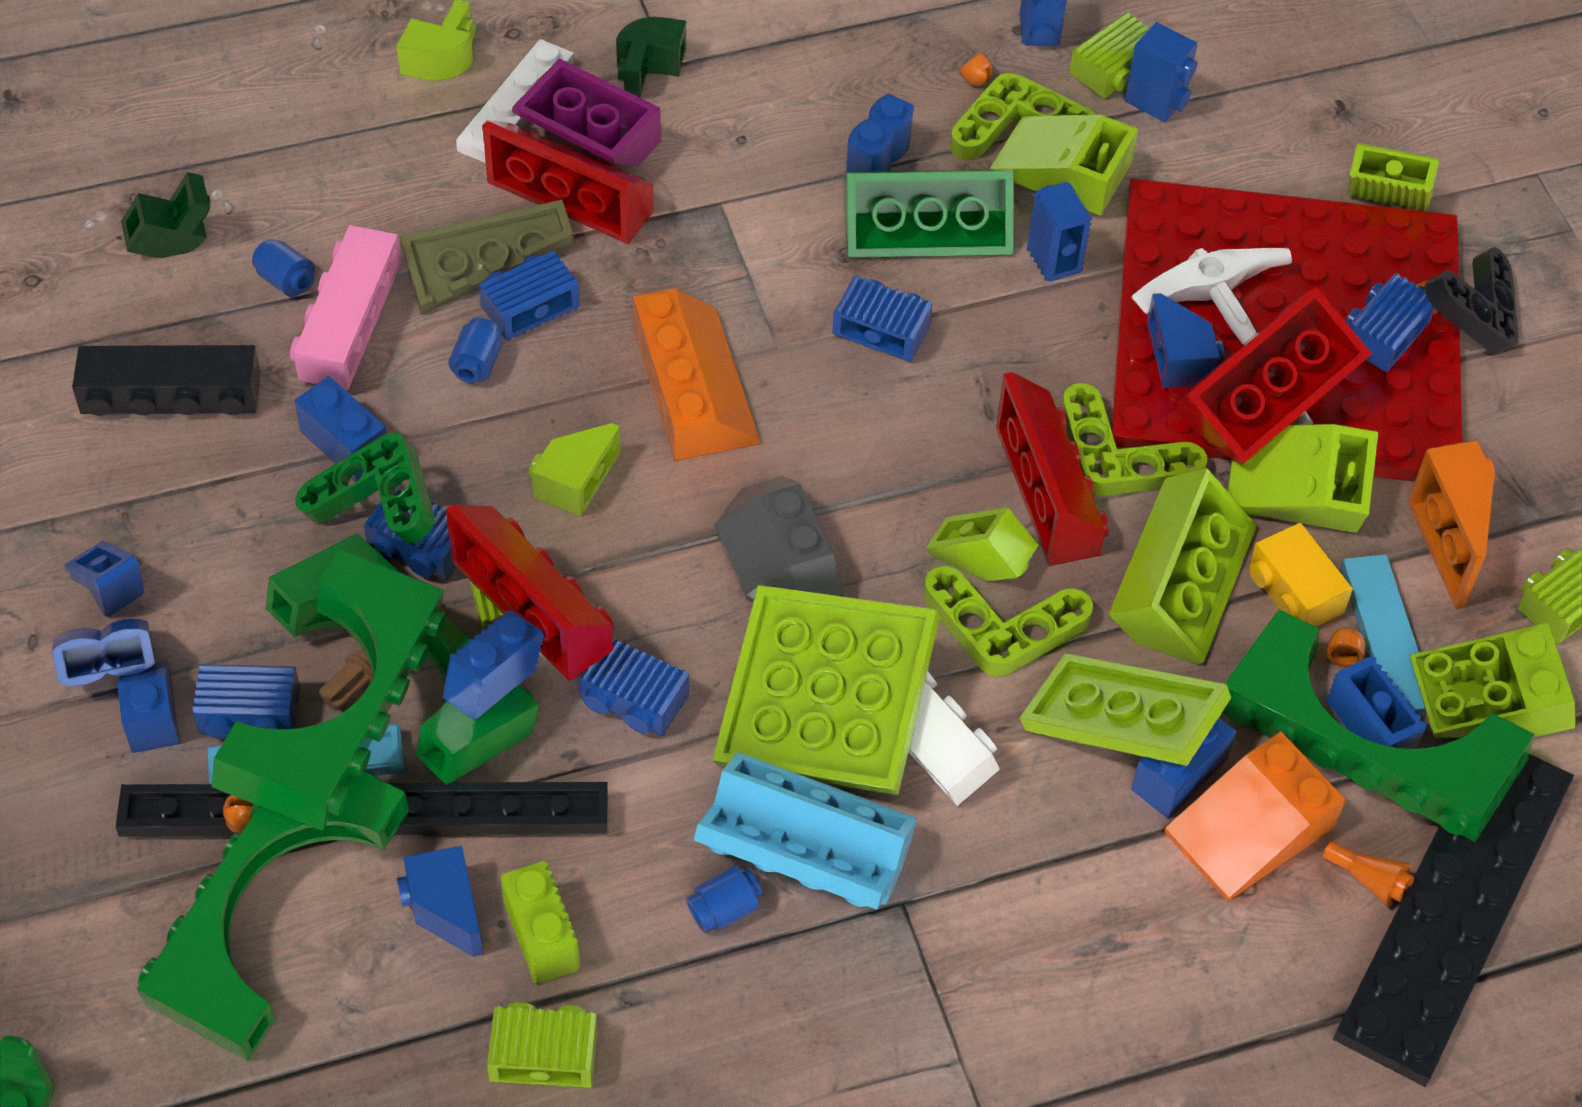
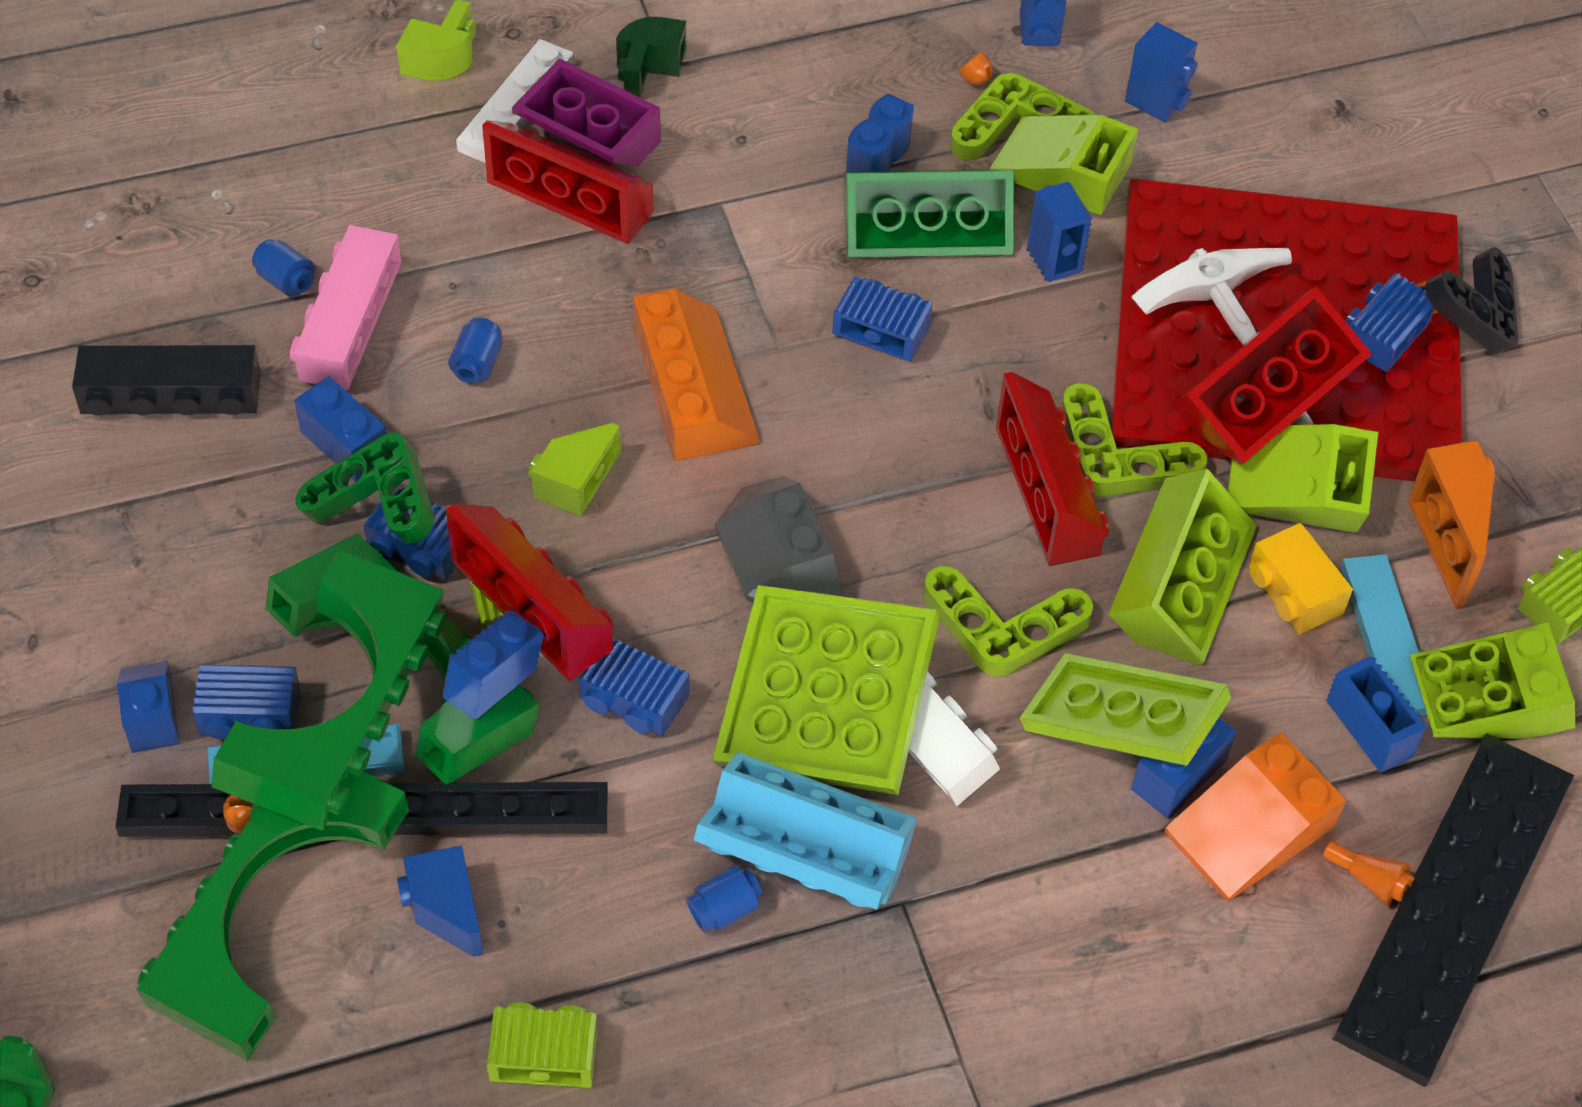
(89, 653): blue brick -> none
(109, 575): blue slope -> none
(170, 226): dark green brick -> none
(347, 680): medium nougat axle -> none
(461, 255): olive wing -> none
(529, 294): blue brick -> none
(540, 922): lime brick -> none
(984, 544): lime slope -> none
(1107, 56): lime brick -> none
(1181, 343): blue slope -> none
(1346, 647): orange hinge -> none
(1392, 177): lime brick -> none
(1446, 783): green arch -> none

